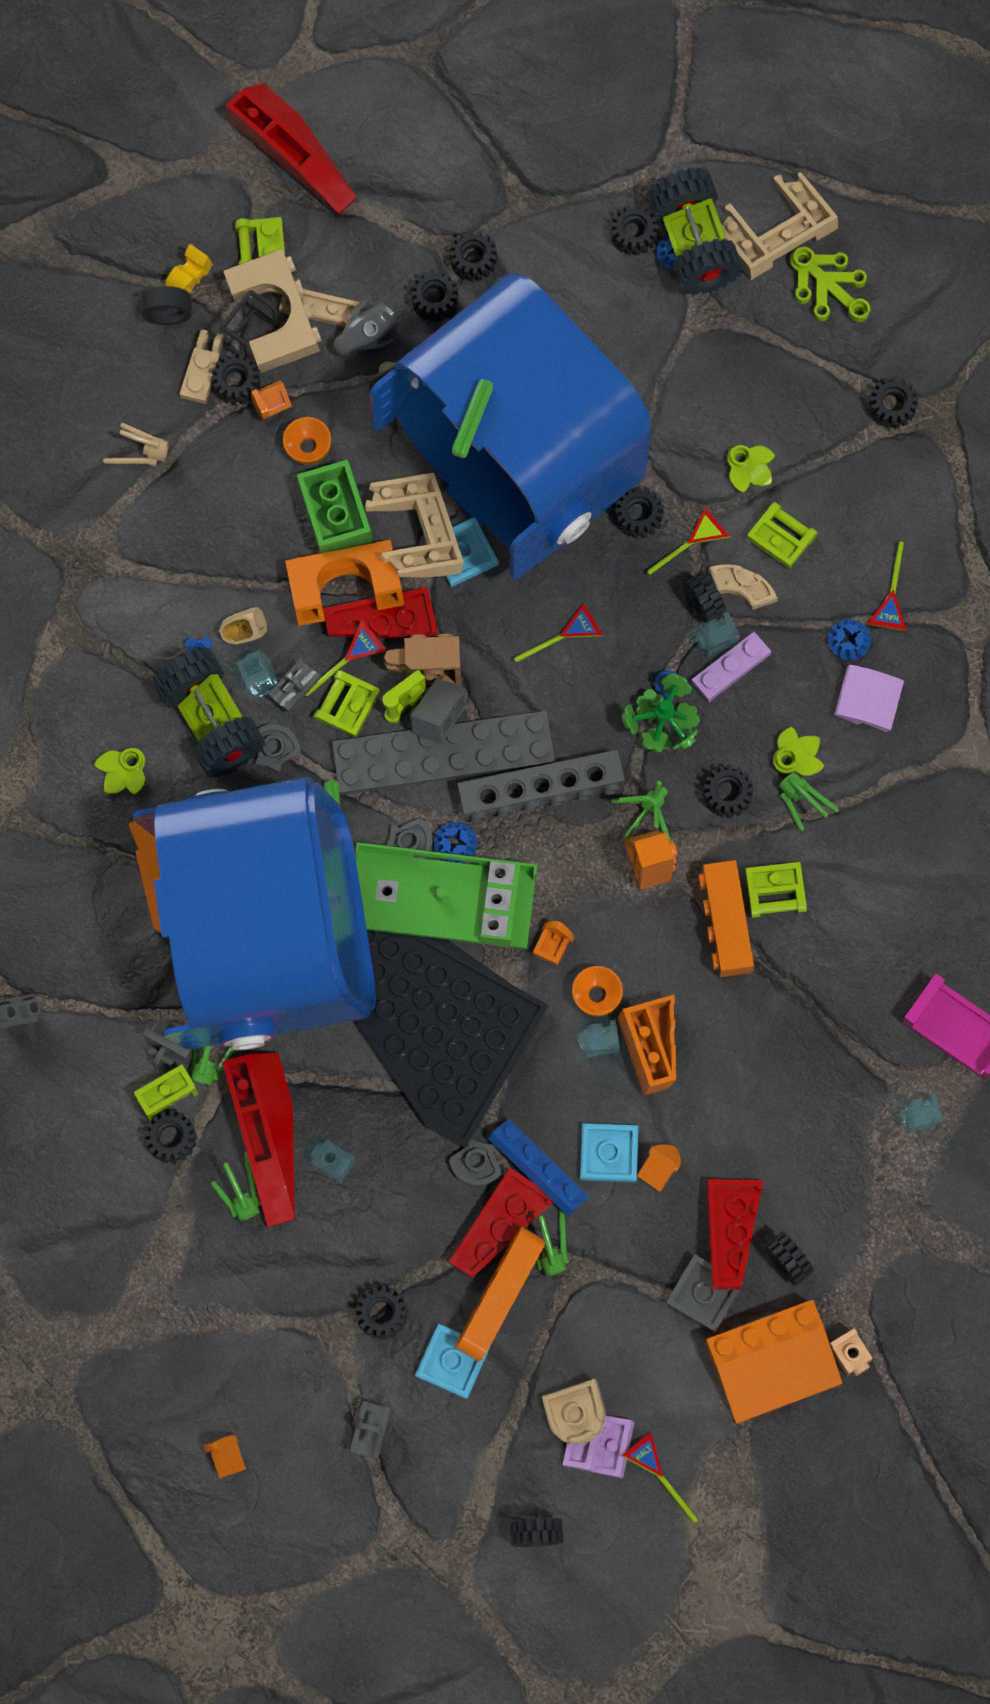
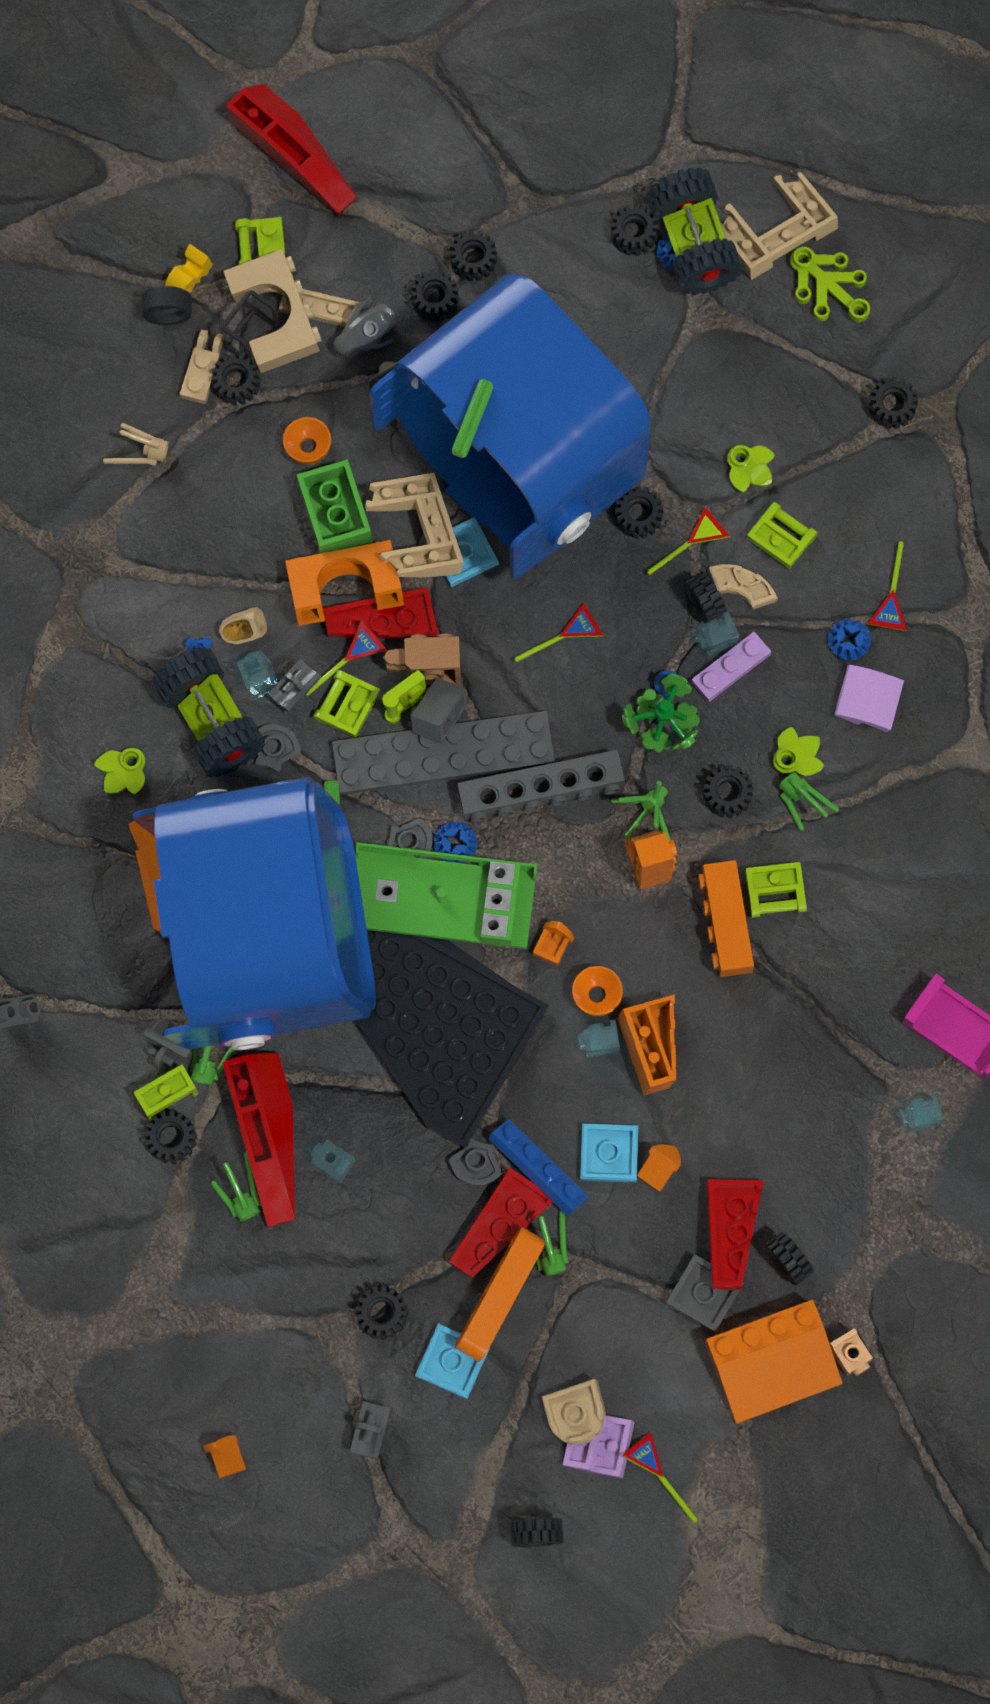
(270, 400): orange tile -> none

